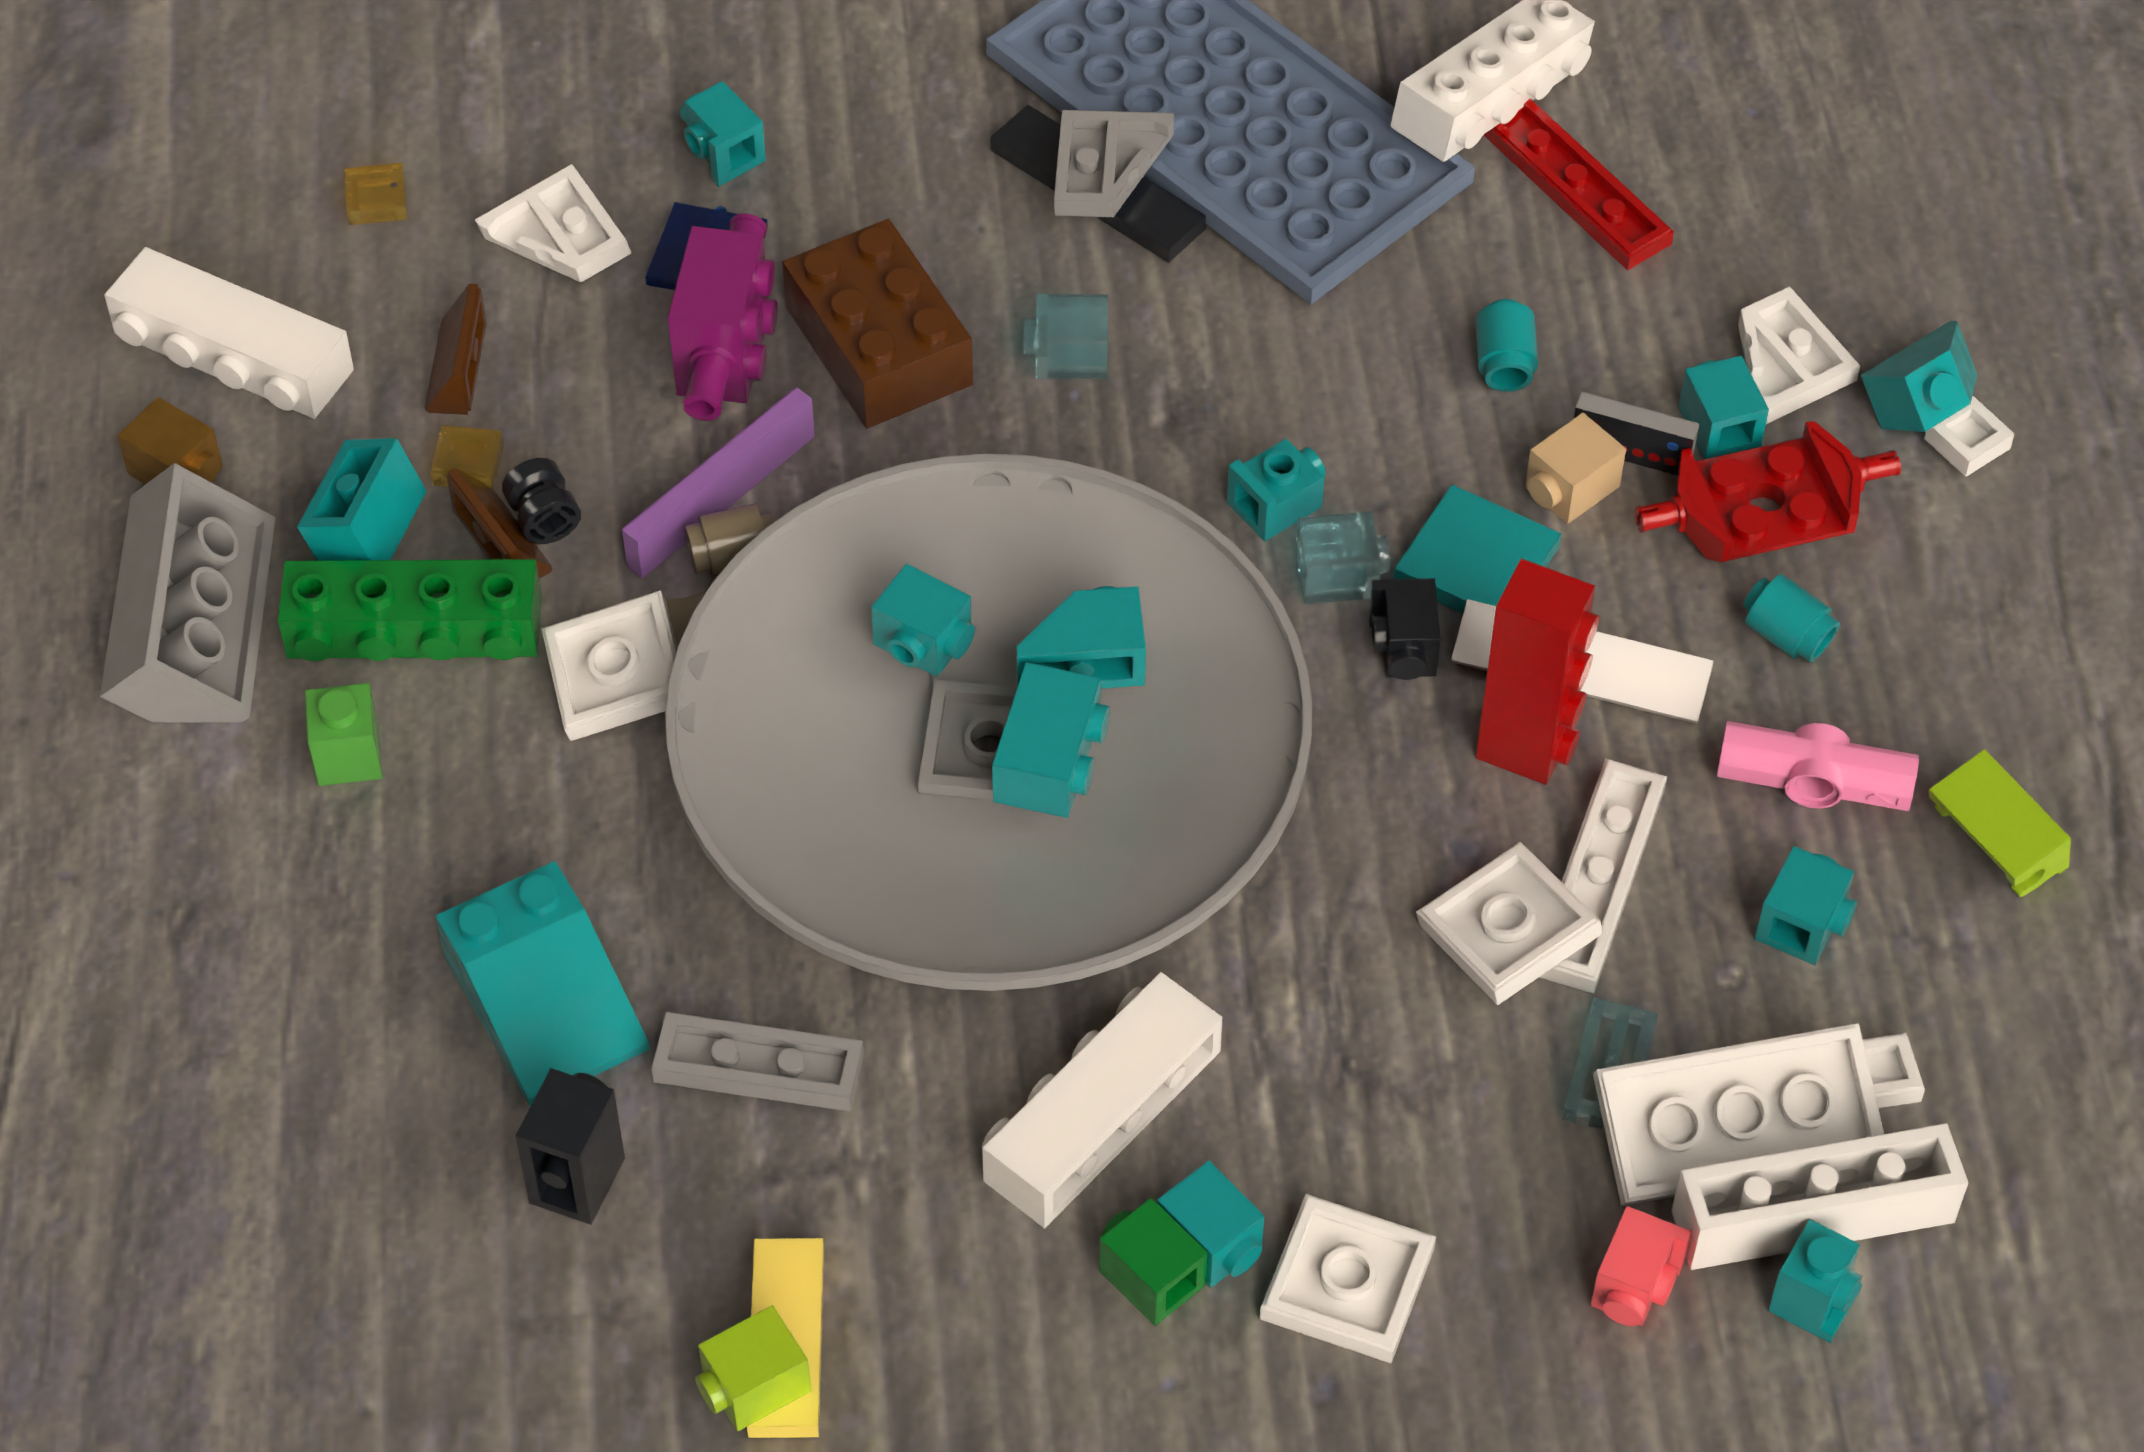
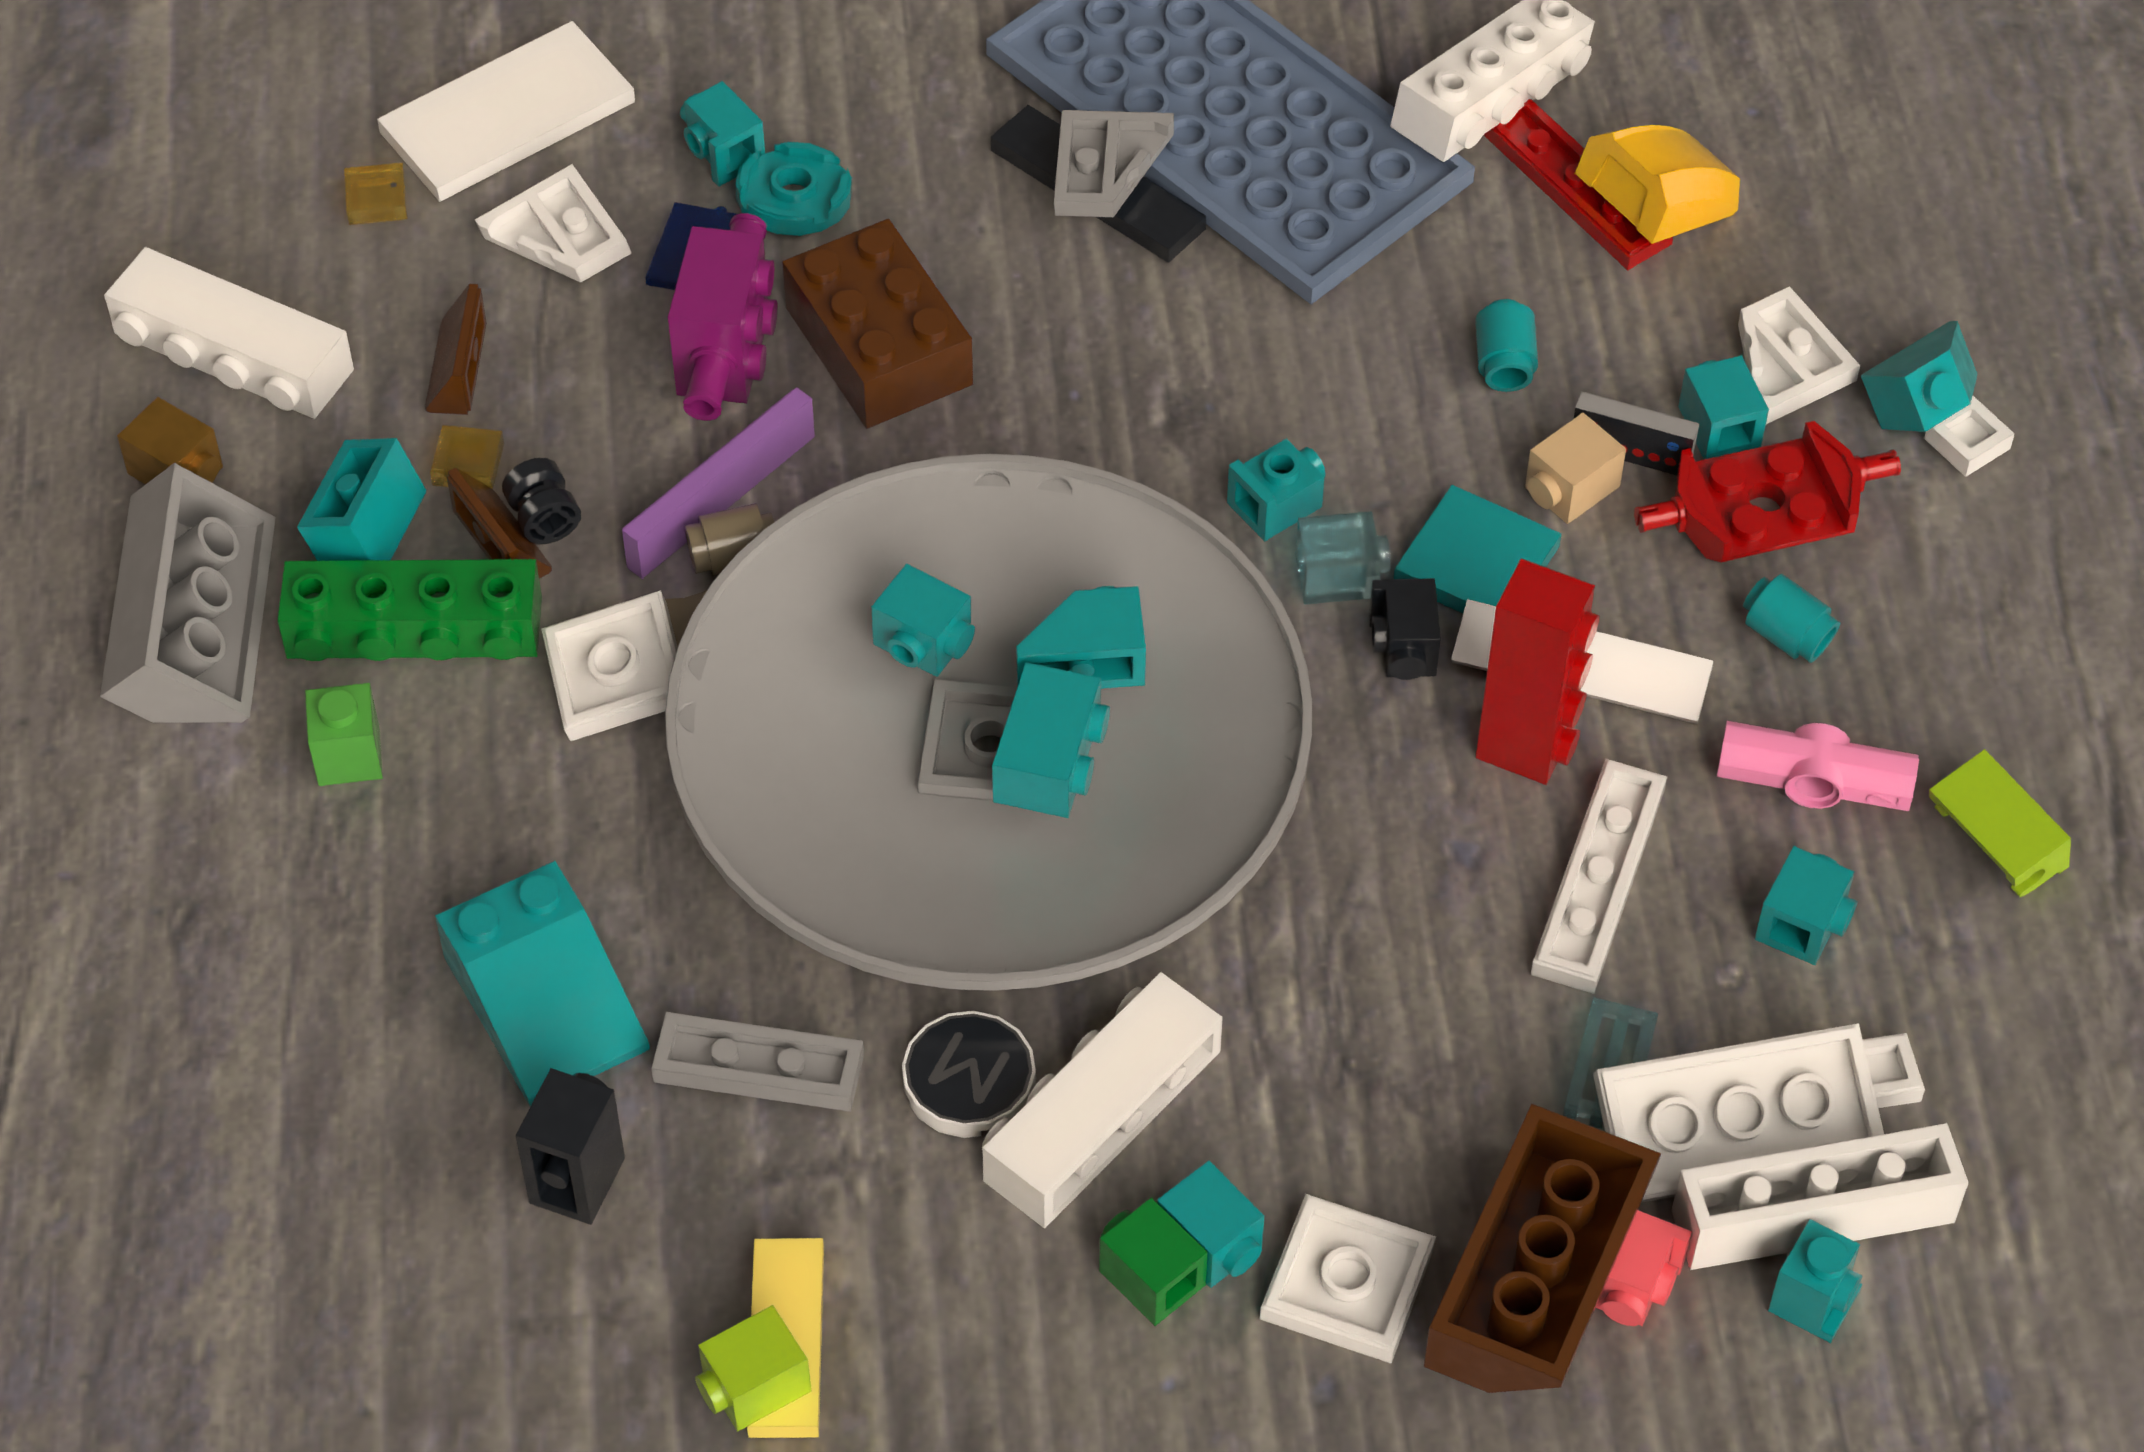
(505, 110): none -> white tile
(800, 211): none -> teal tile
(968, 1073): none -> black tile
(1069, 336): clear light blue brick -> none
(1509, 923): white tile -> none
(1539, 1255): none -> reddish brown slope
(1659, 179): none -> yellow slope

